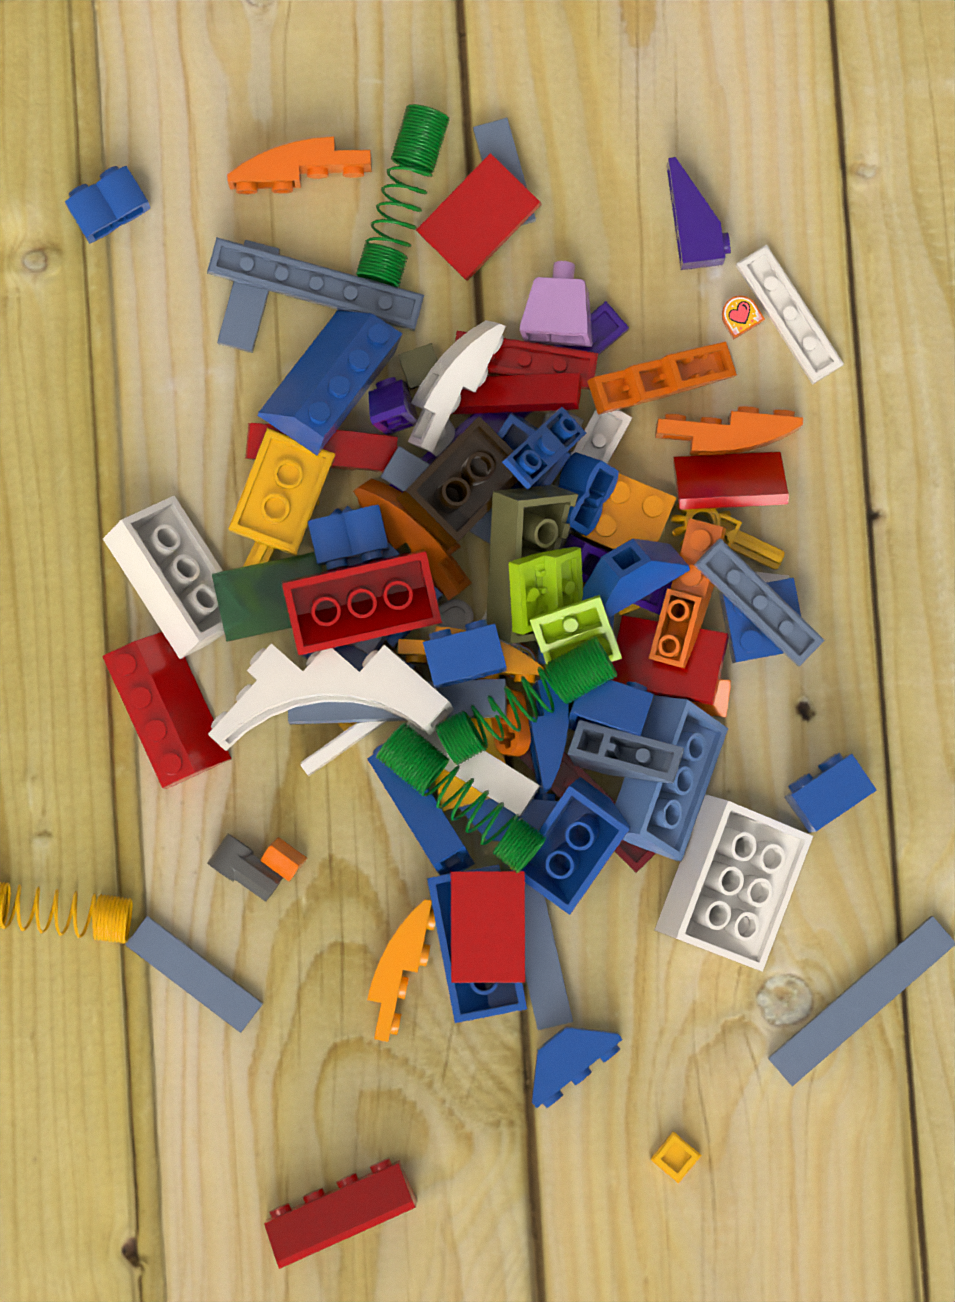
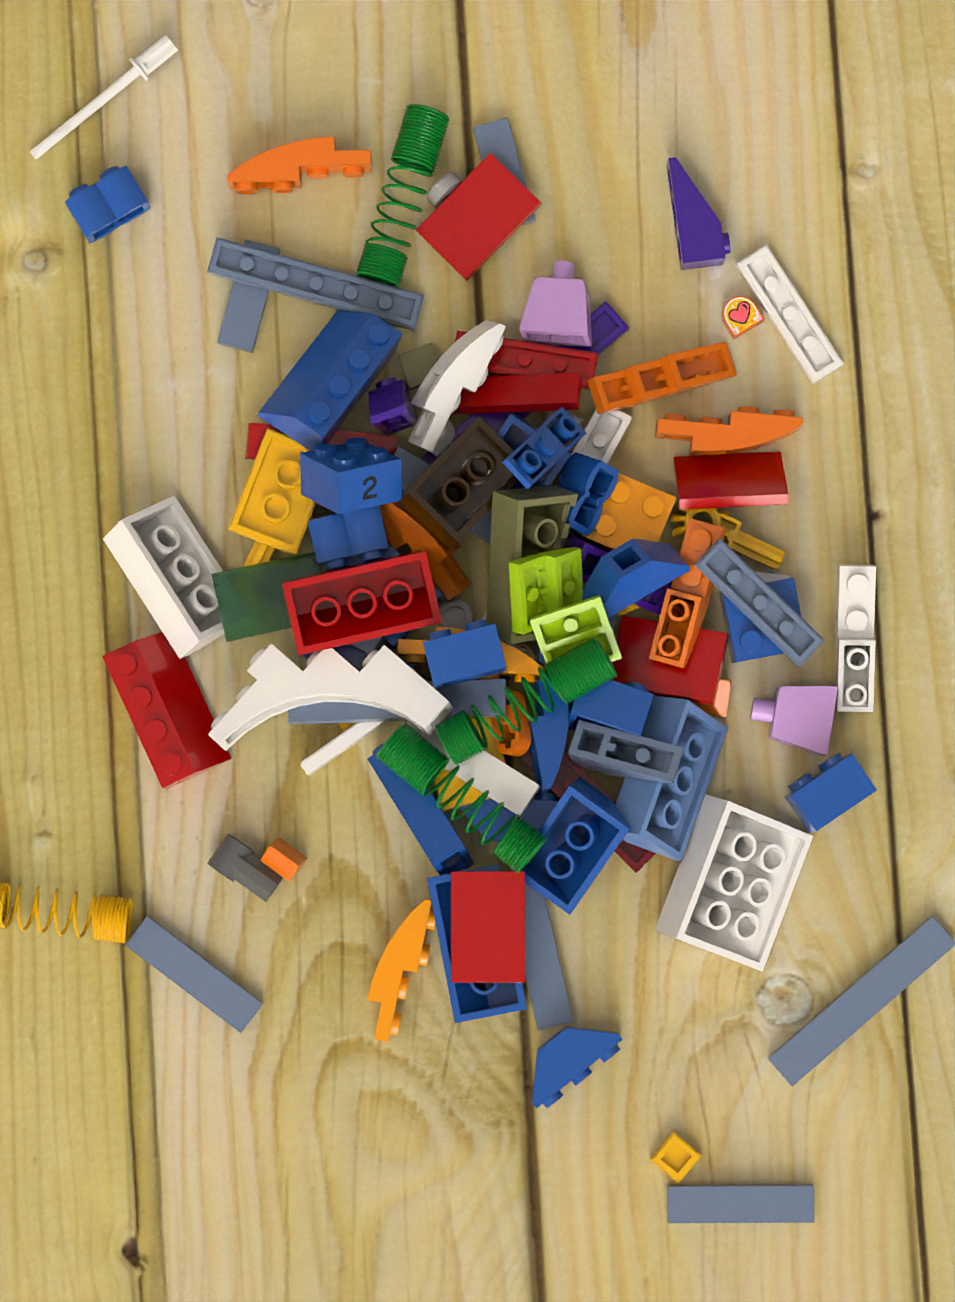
(143, 66): none -> white piece
(340, 1212): red slope -> none
(350, 476): none -> blue brick
(443, 188): none -> light grey tile
(740, 1203): none -> sand blue tile
(799, 716): none -> lavender torso
(855, 638): none -> white slope

